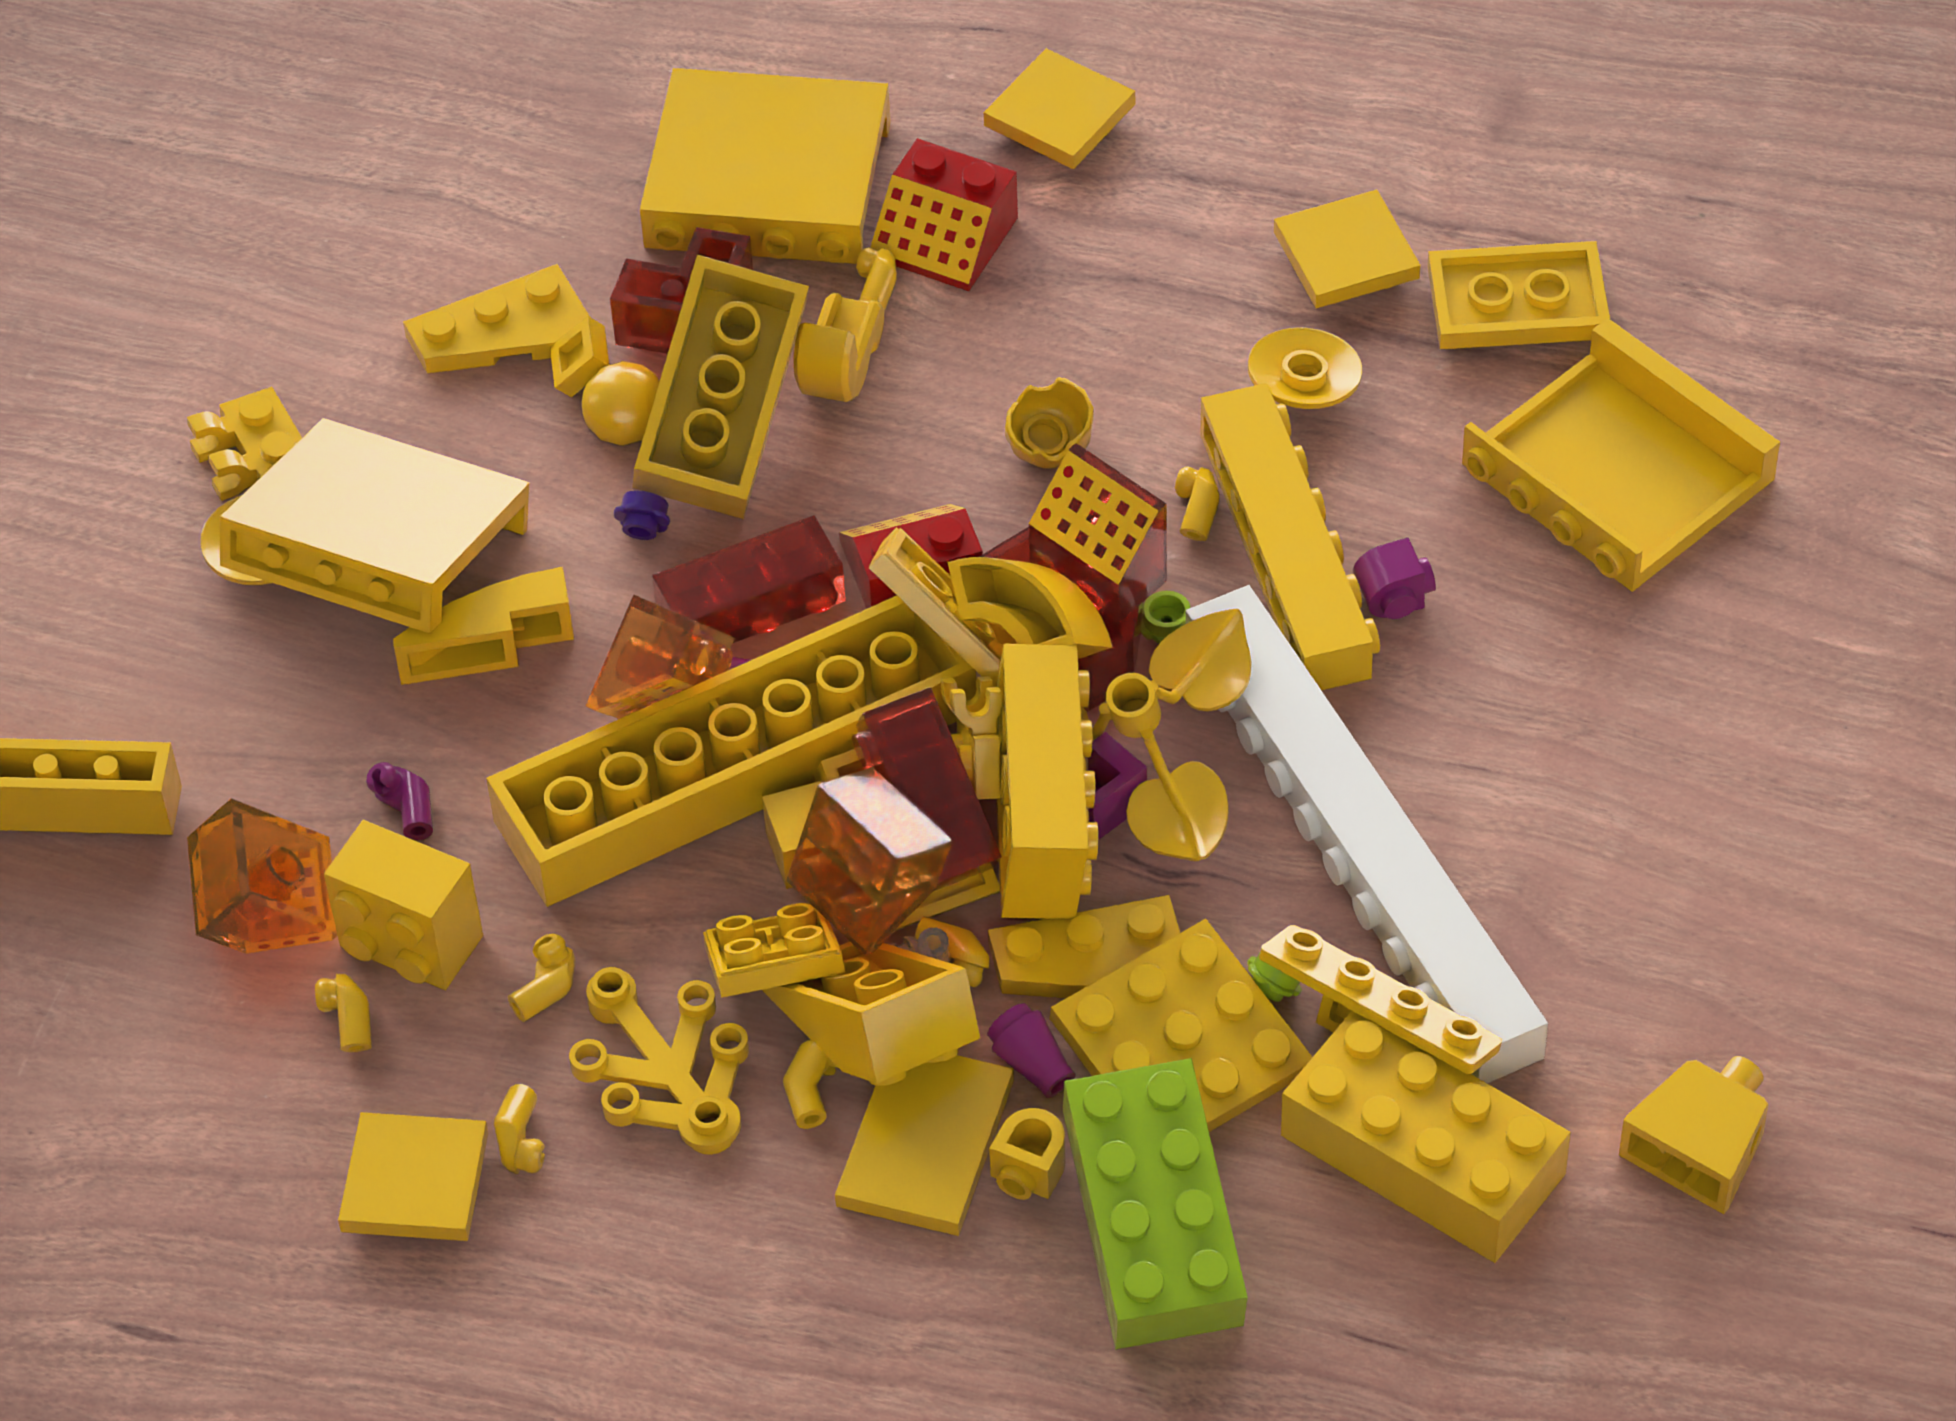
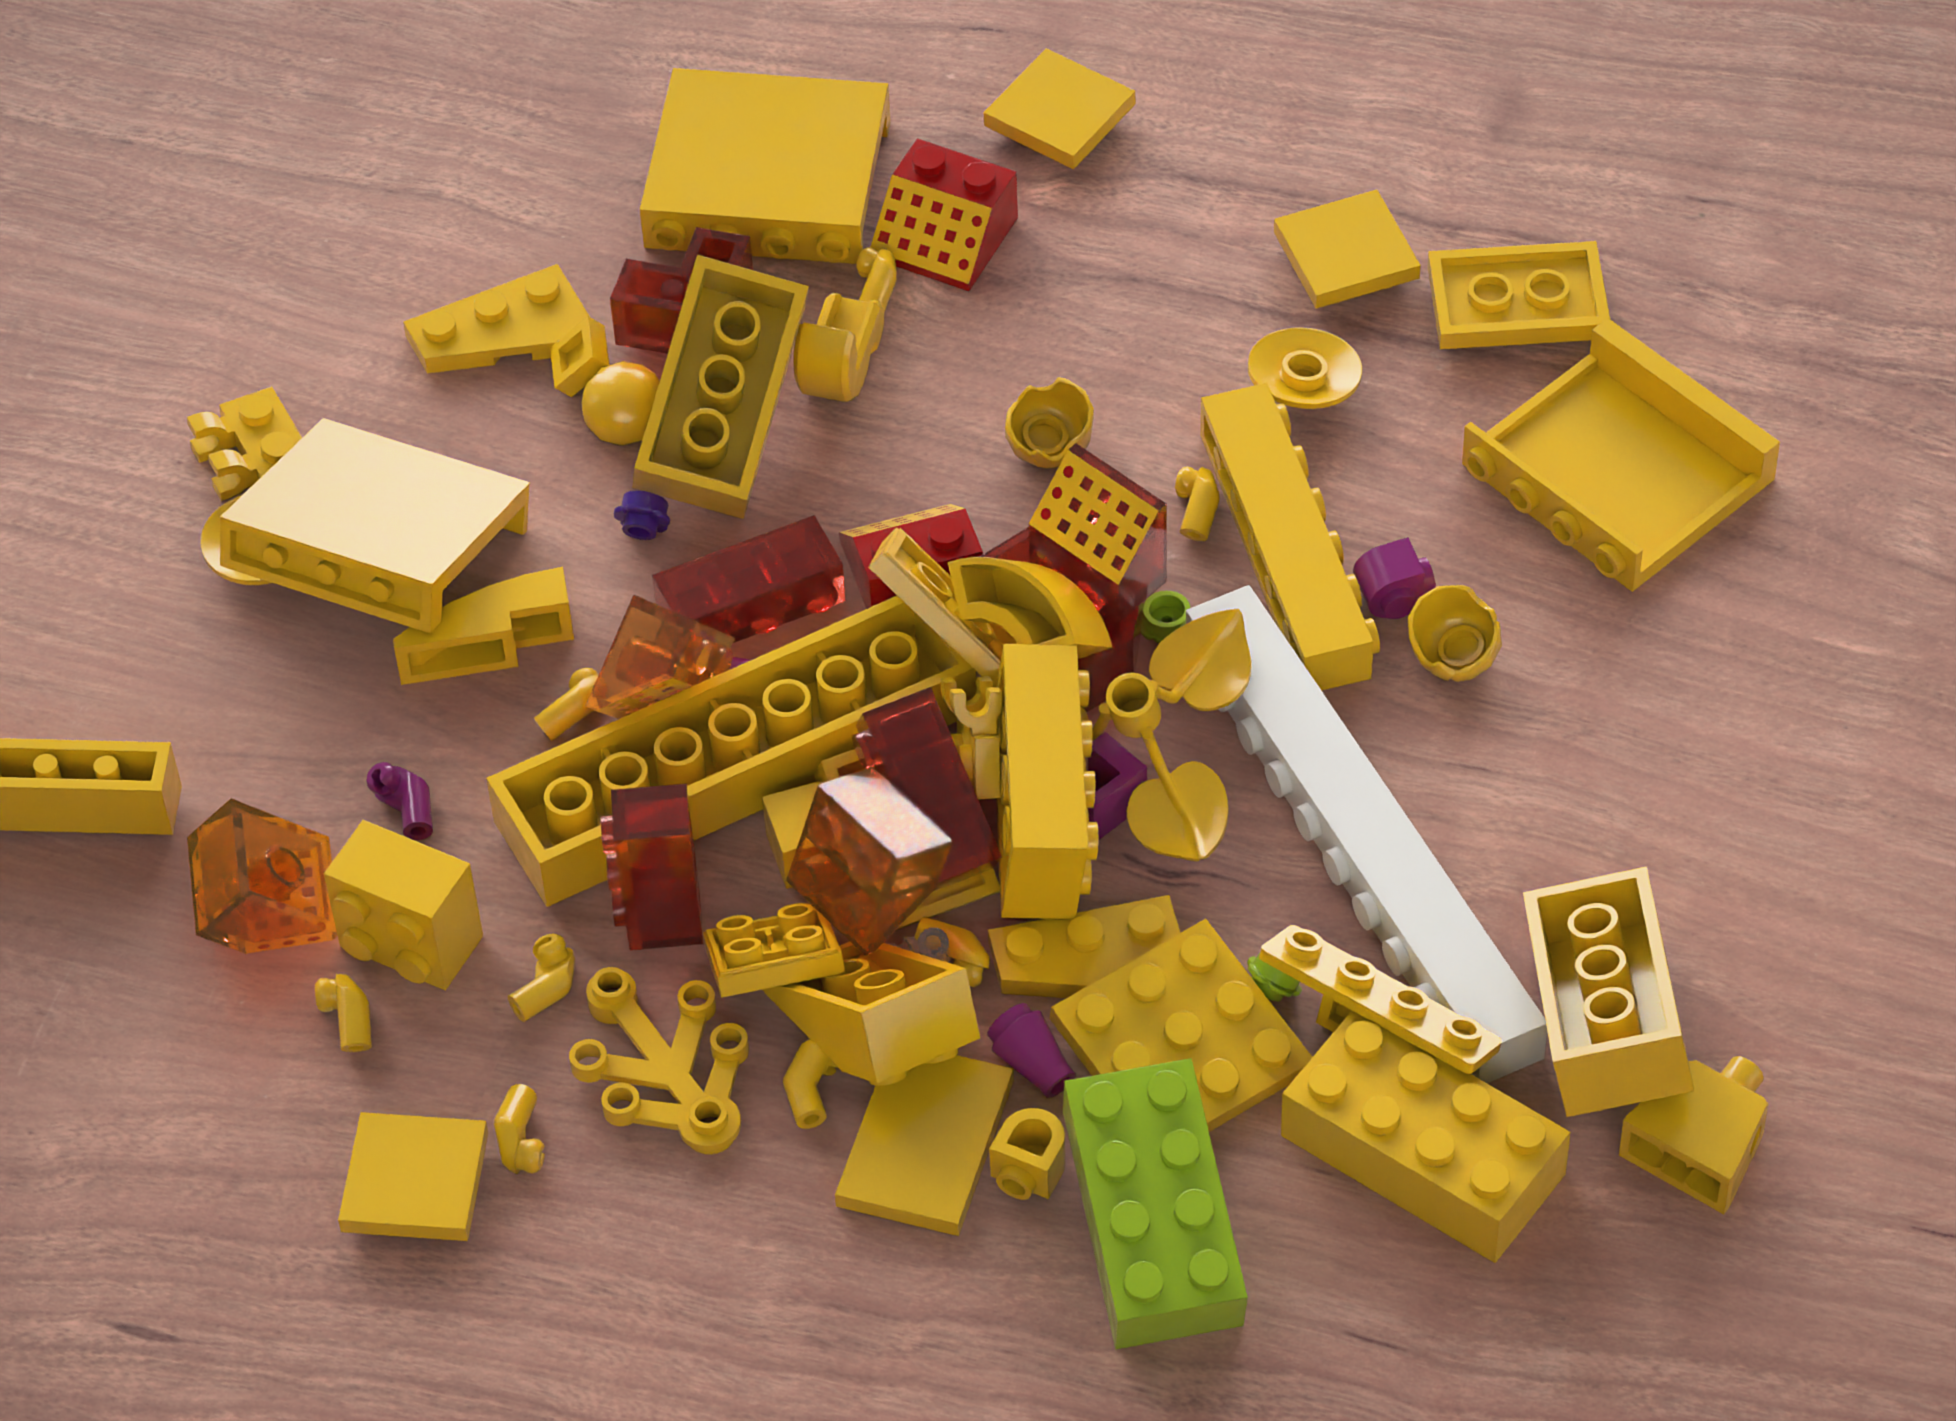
(570, 706): none -> yellow arm
(653, 867): none -> clear red brick
(1454, 633): none -> yellow hair
(1607, 992): none -> yellow brick

